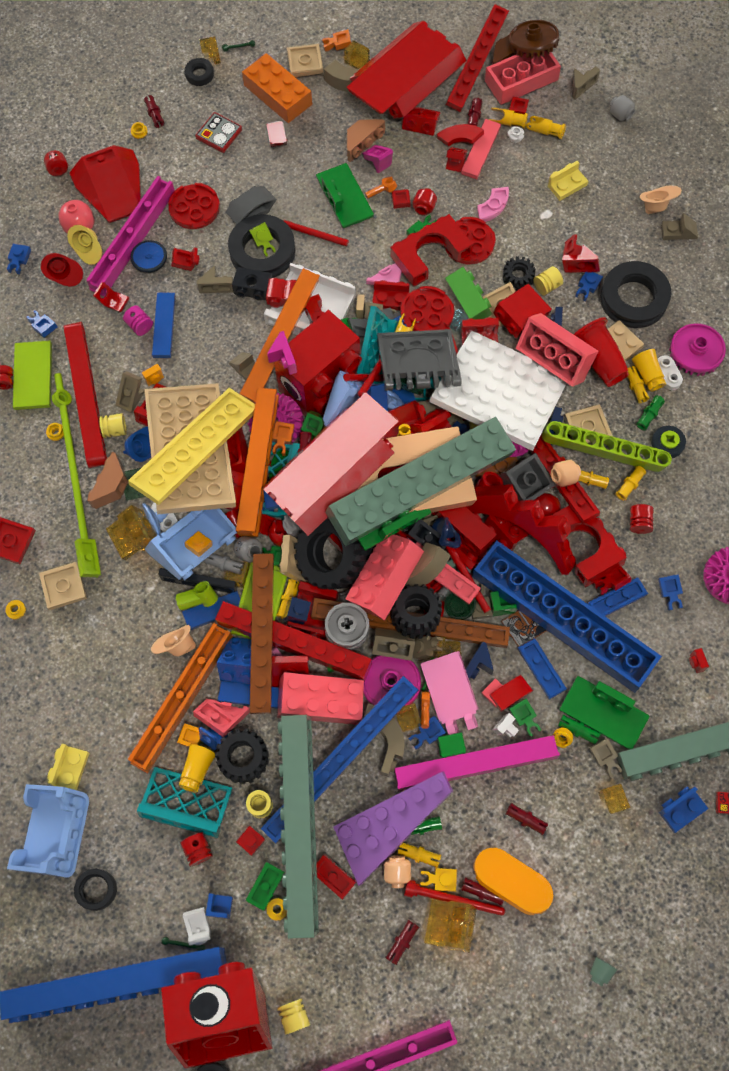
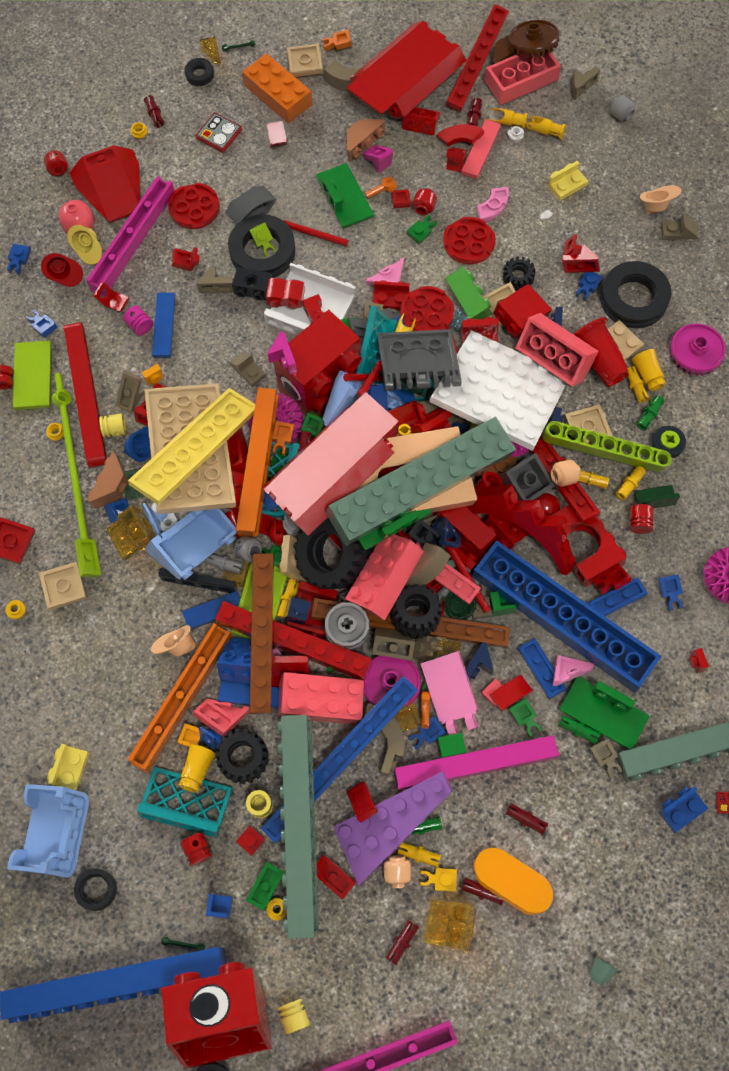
(115, 508): none -> blue slope
(148, 256): blue wheel -> none
(197, 926): white bracket -> none
(198, 544): light orange plate -> none
(201, 594): lime piece -> none
(286, 322): orange tile -> none
(356, 55): clear yellow panel -> none
(360, 306): tan tile -> none
(362, 801): none -> red tile
(414, 889): red piece -> none
(444, 232): red arch -> none
(505, 726): white tile -> none
(519, 105): red plate -> none
(522, 628): piece -> none
(548, 280): light yellow piece -> none
(563, 742): yellow plate -> none
(569, 668): none -> bright pink tile
(614, 798): clear yellow panel -> none
(657, 496): none -> dark green panel
(670, 371): white plate -> none

